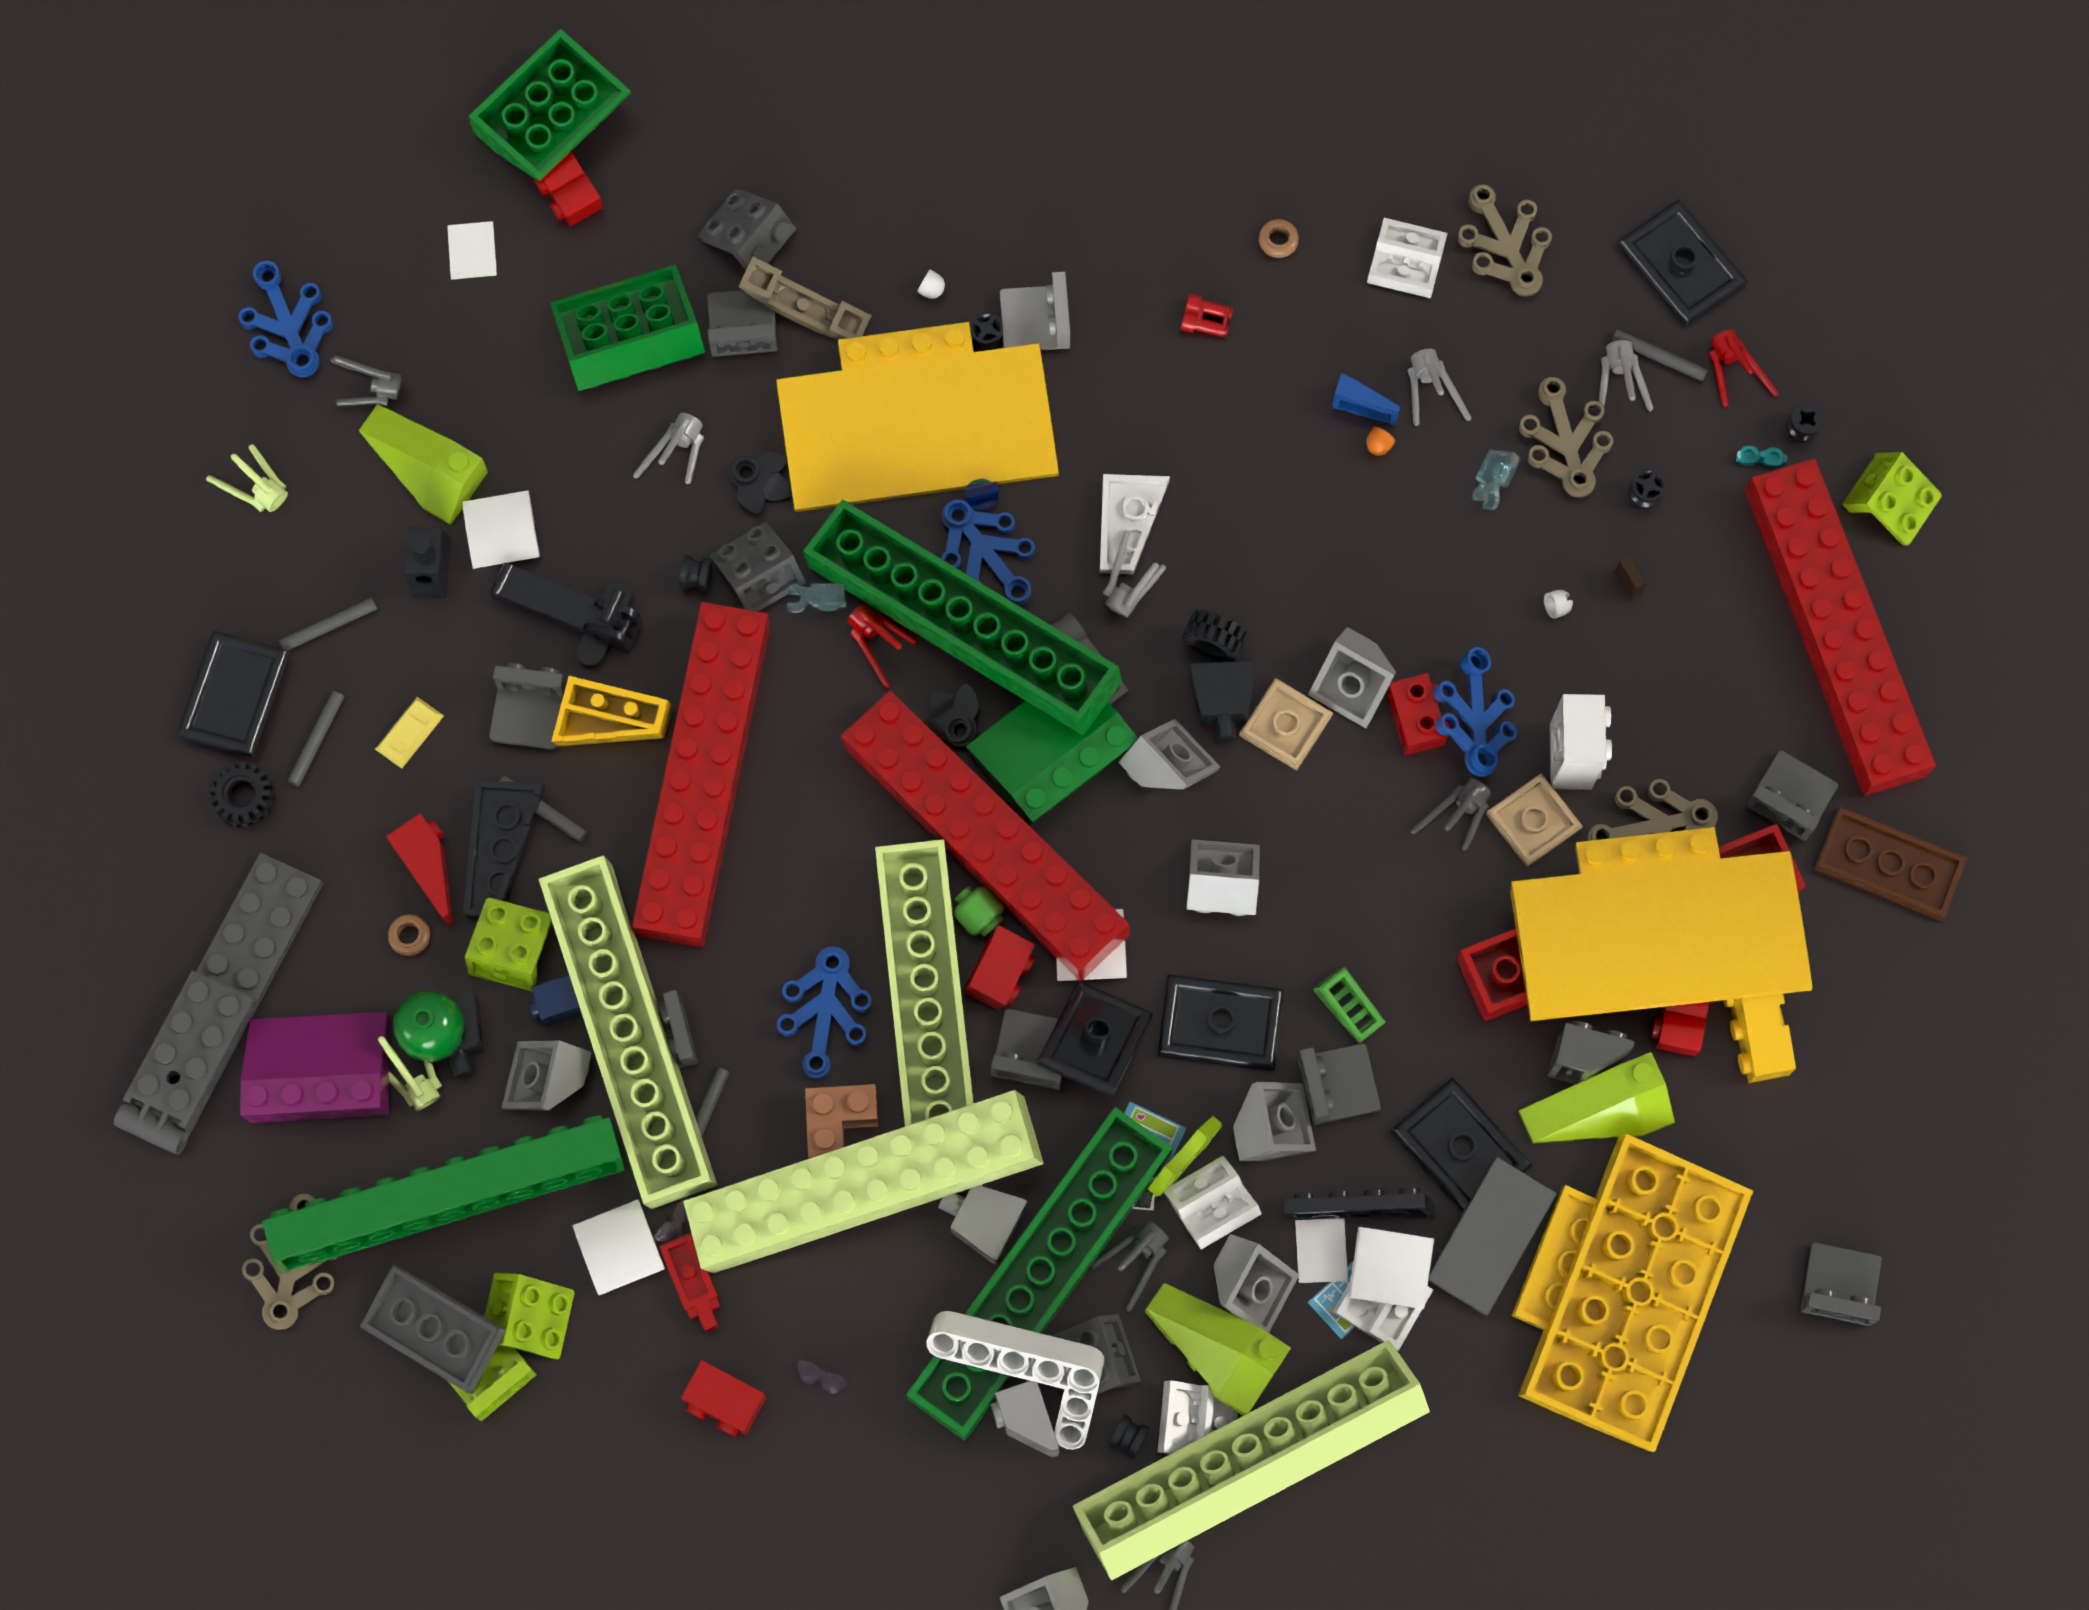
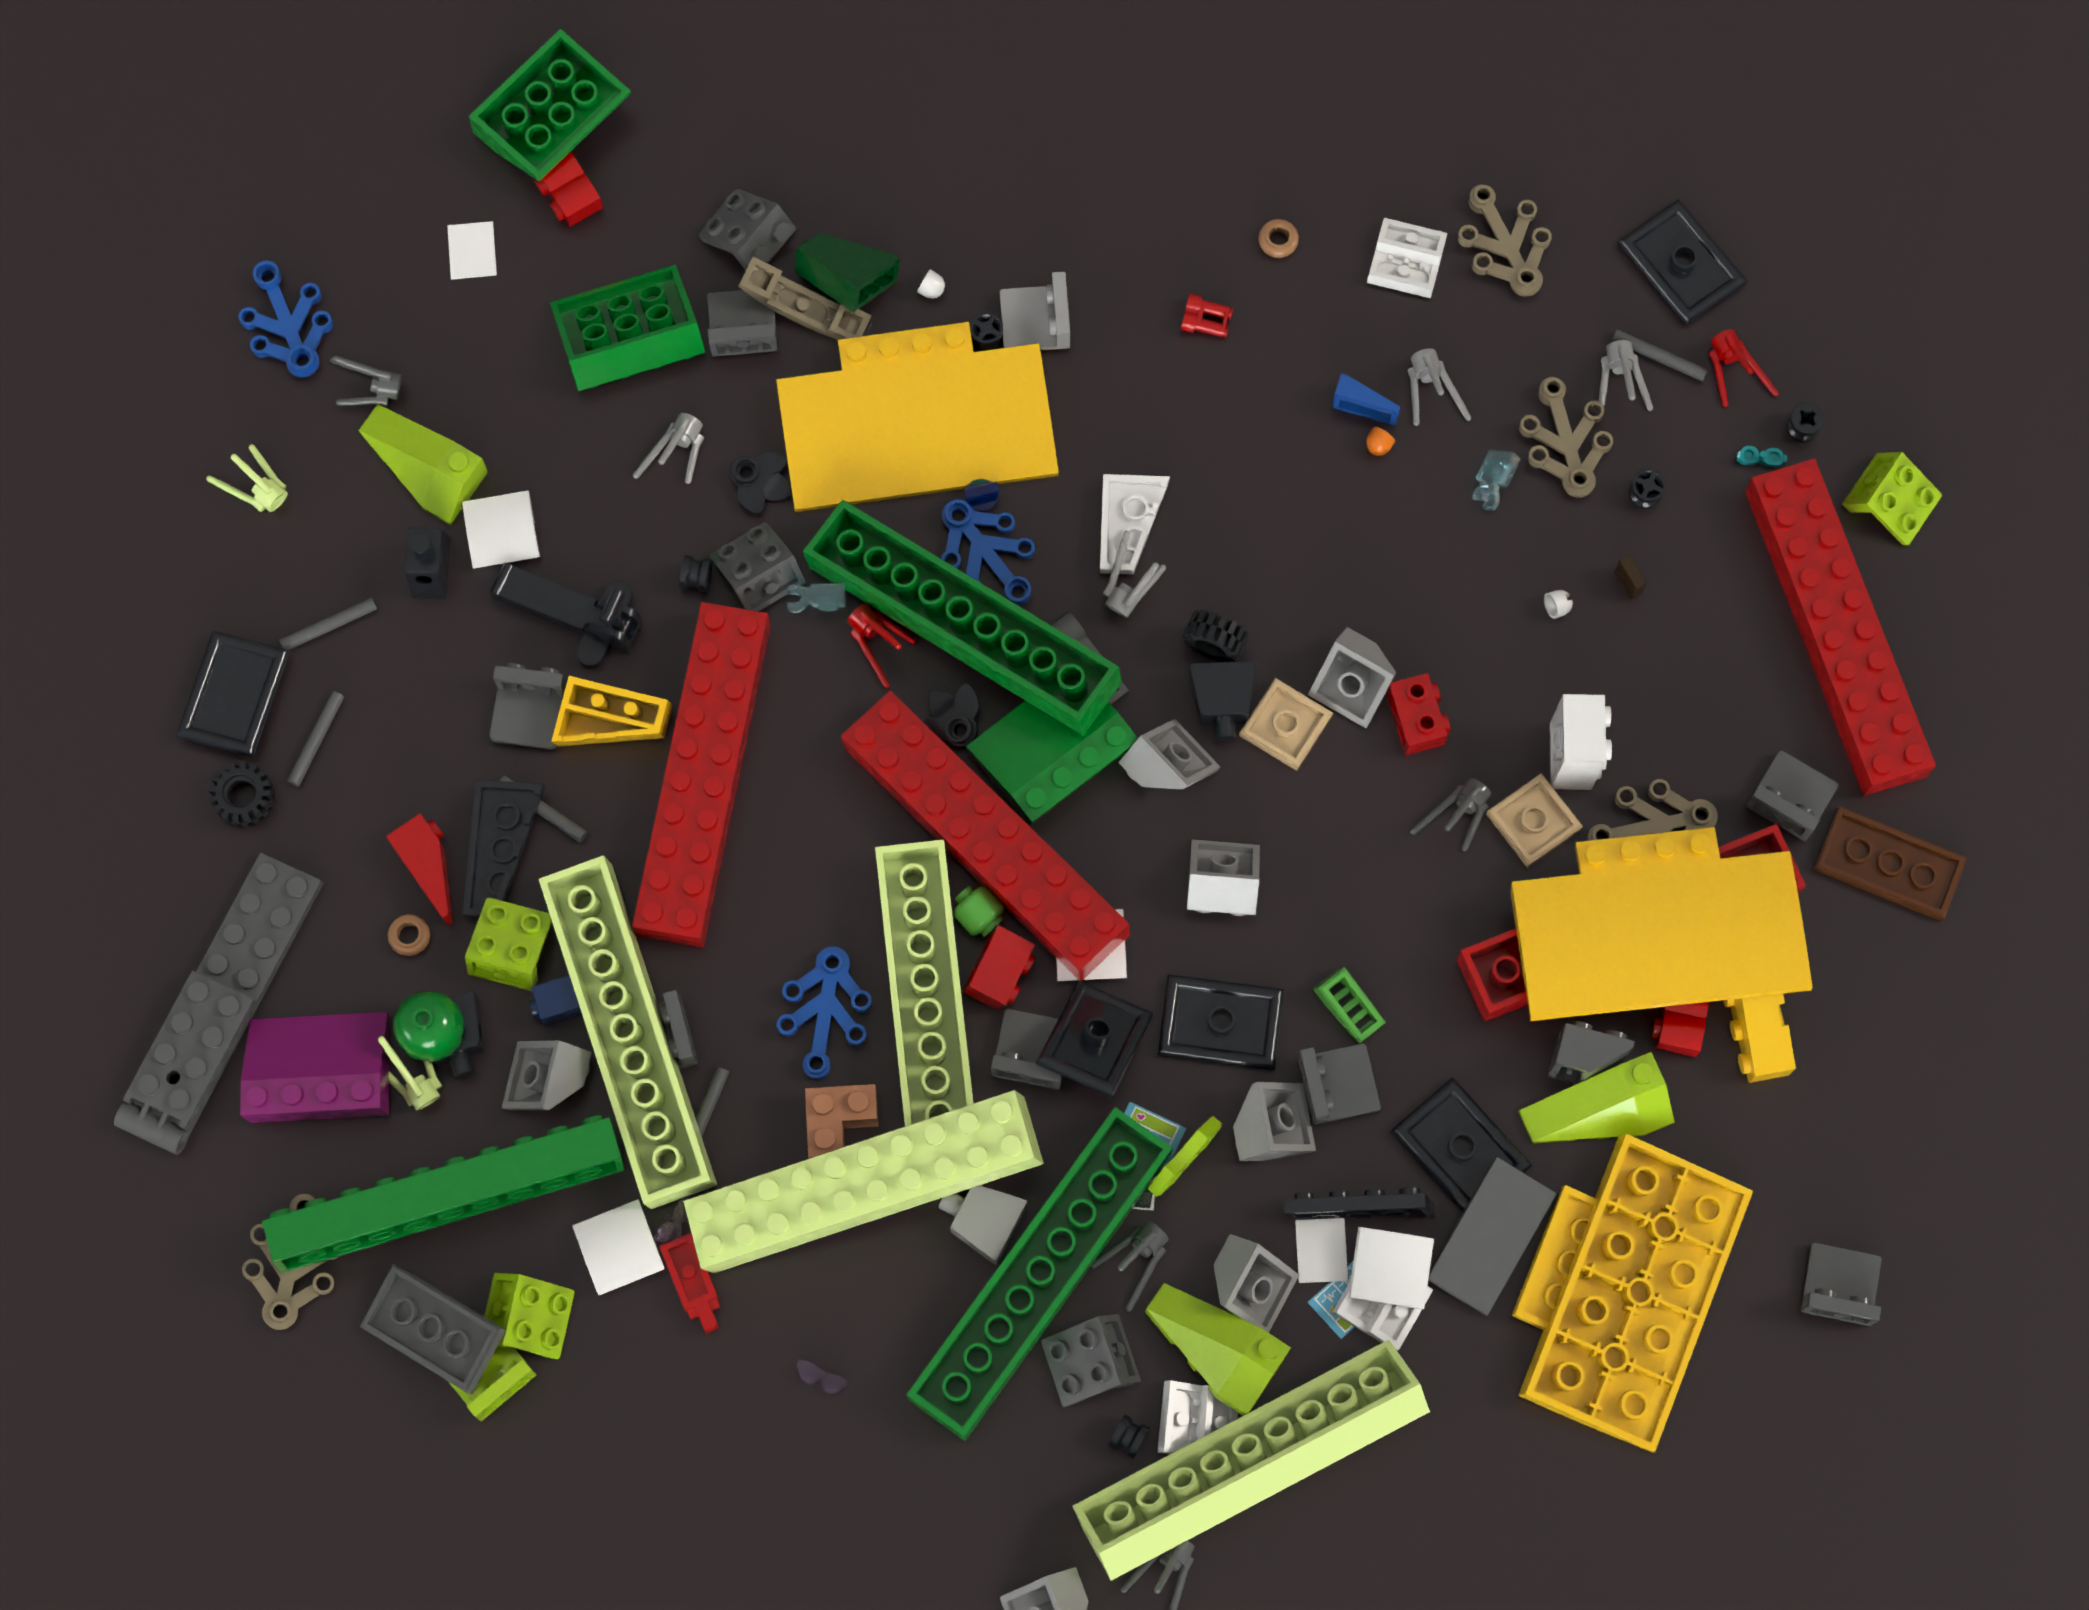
(409, 732): light yellow tile -> none
(722, 1398): red brick -> none
(846, 269): none -> dark green slope
(1025, 1417): light grey slope -> none
(1026, 1356): white beam -> none
(1212, 1202): white slope -> none
(1475, 716): blue plant -> none

